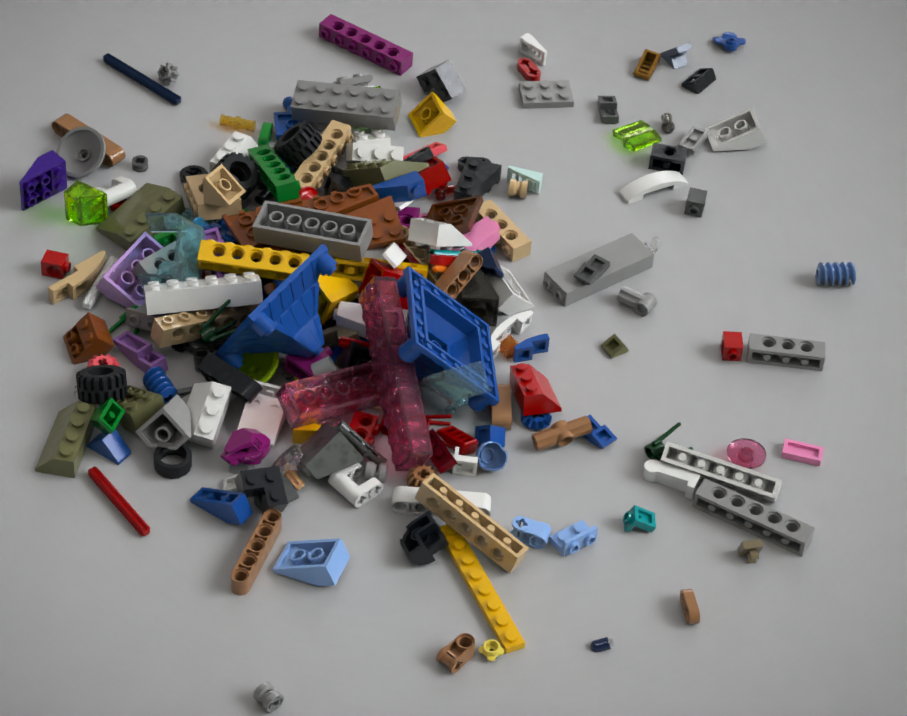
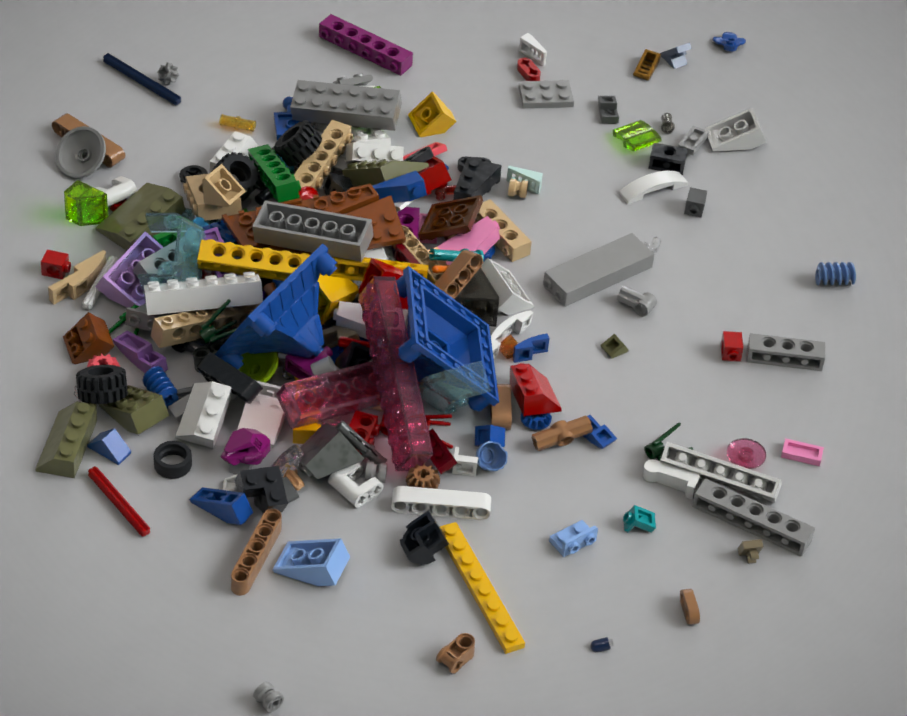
(43, 179): dark purple slope -> none
(107, 416): green slope -> none
(140, 163): dark grey bush -> none
(168, 426): light grey slope -> none
(265, 134): green beam -> none
(394, 254): white slope -> none
(436, 234): white slope -> none
(438, 259): red beam -> none
(443, 80): brick -> none
(465, 442): red slope -> none
(471, 523): tan brick -> none
(490, 263): dark blue slope -> none
(491, 649): light yellow plate -> none
(532, 532): light blue piece -> none
(592, 270): dark grey slope -> none
(699, 80): black slope -> none

